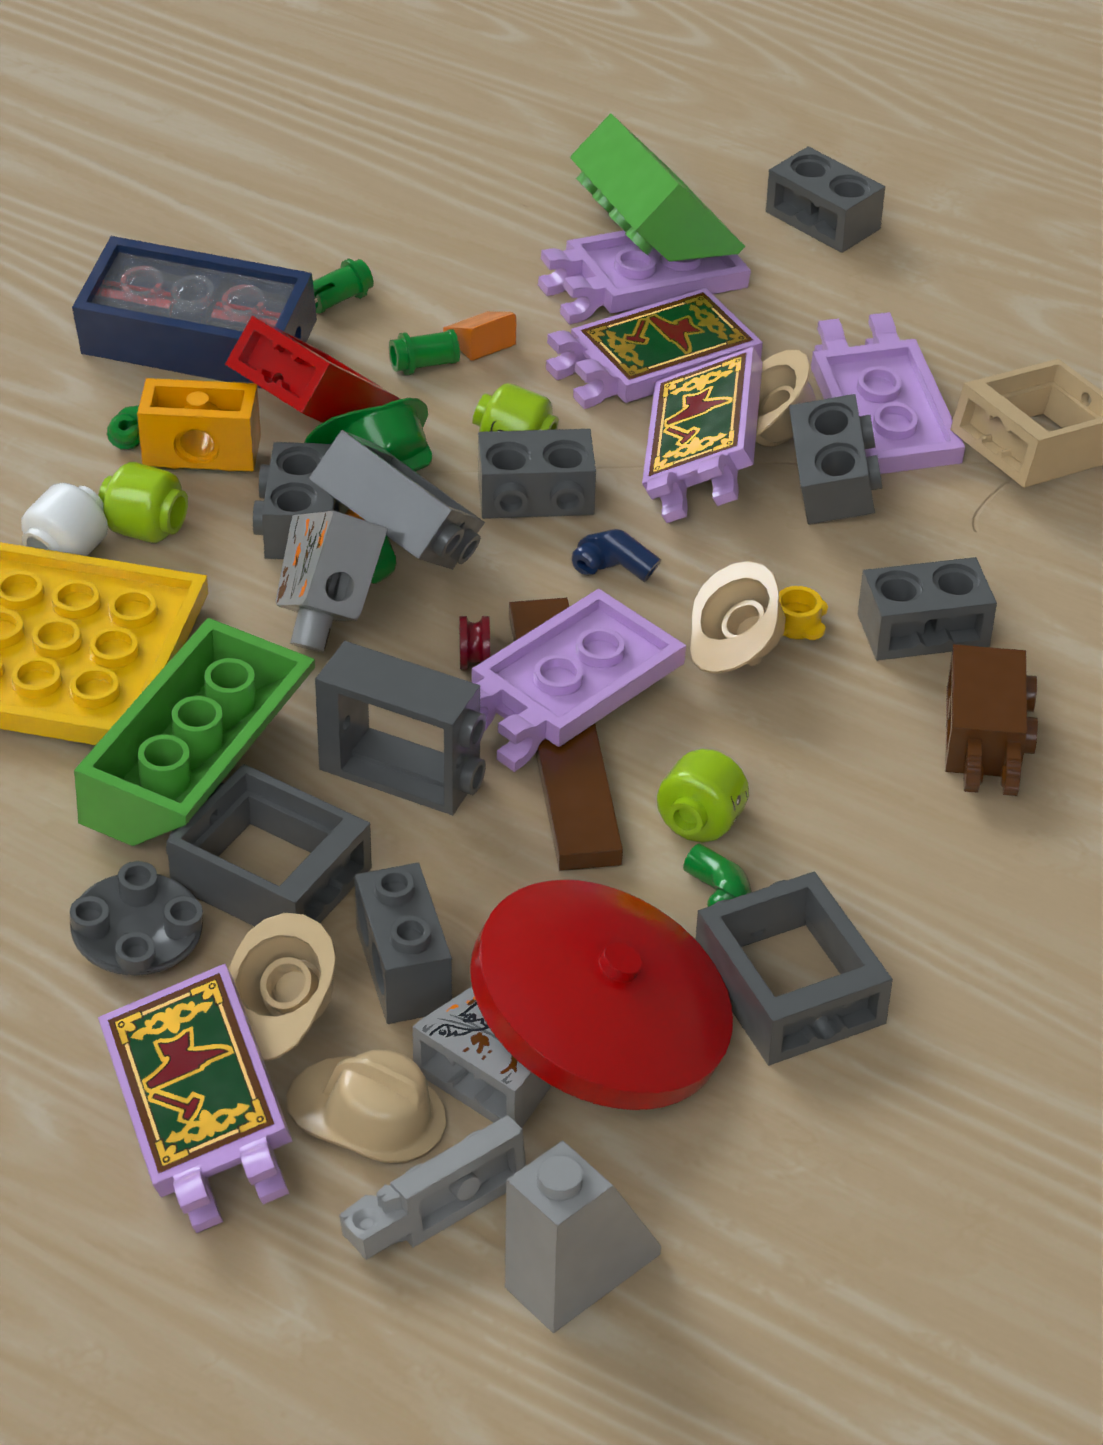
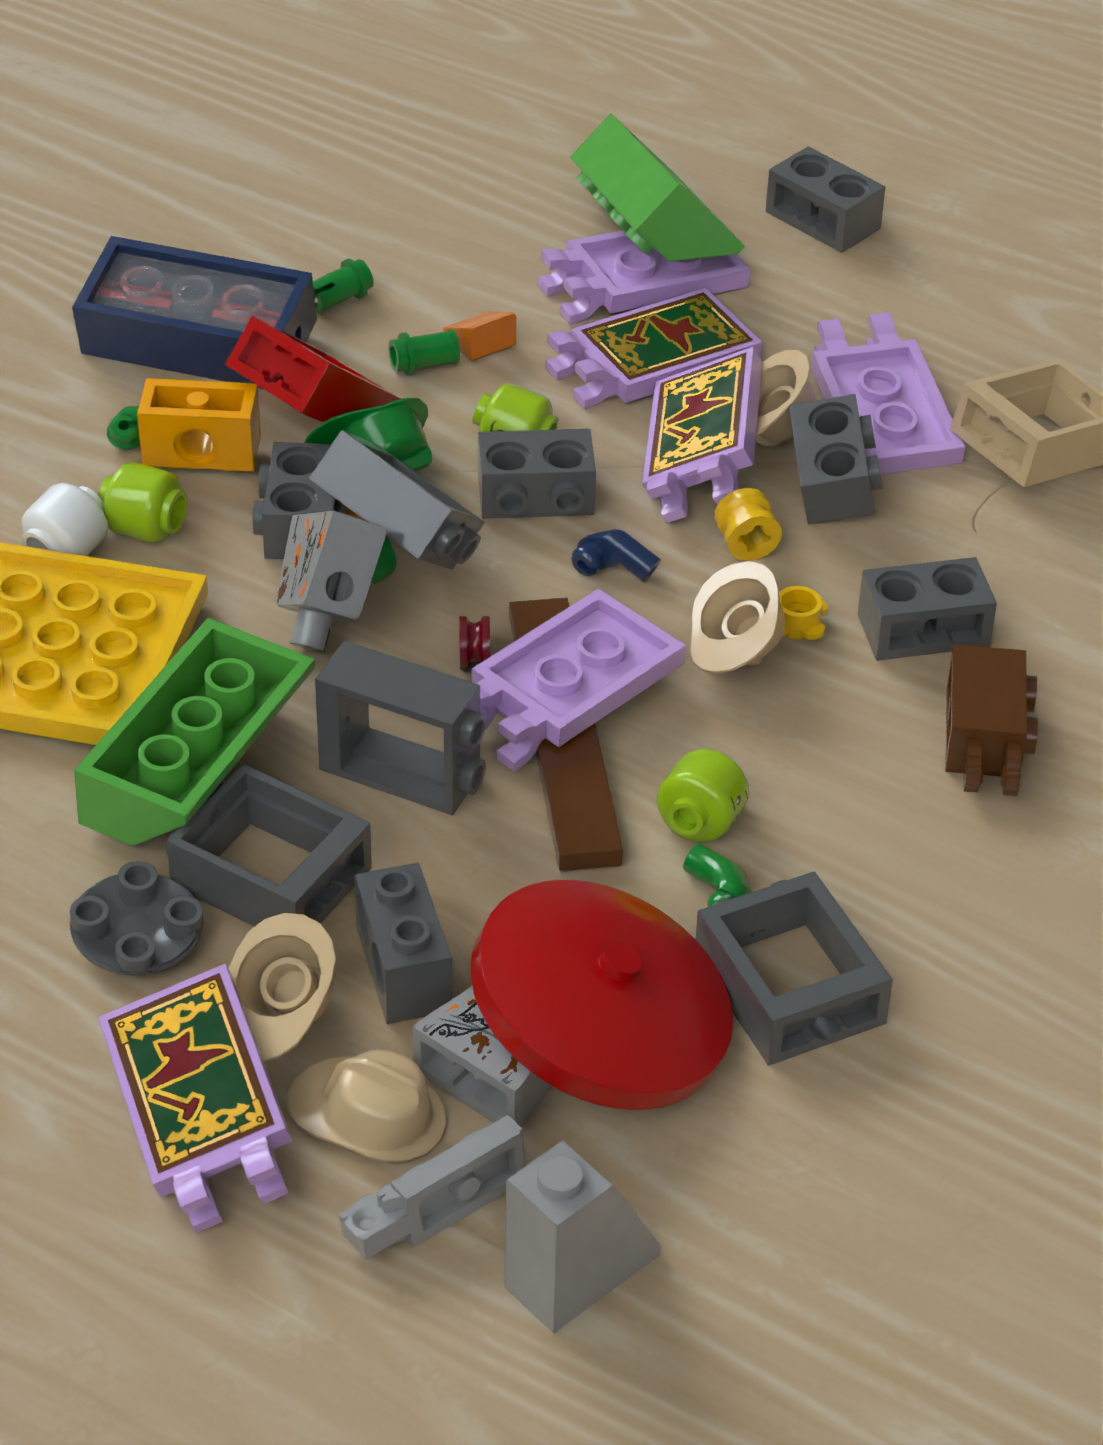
(748, 524): none -> yellow wheel

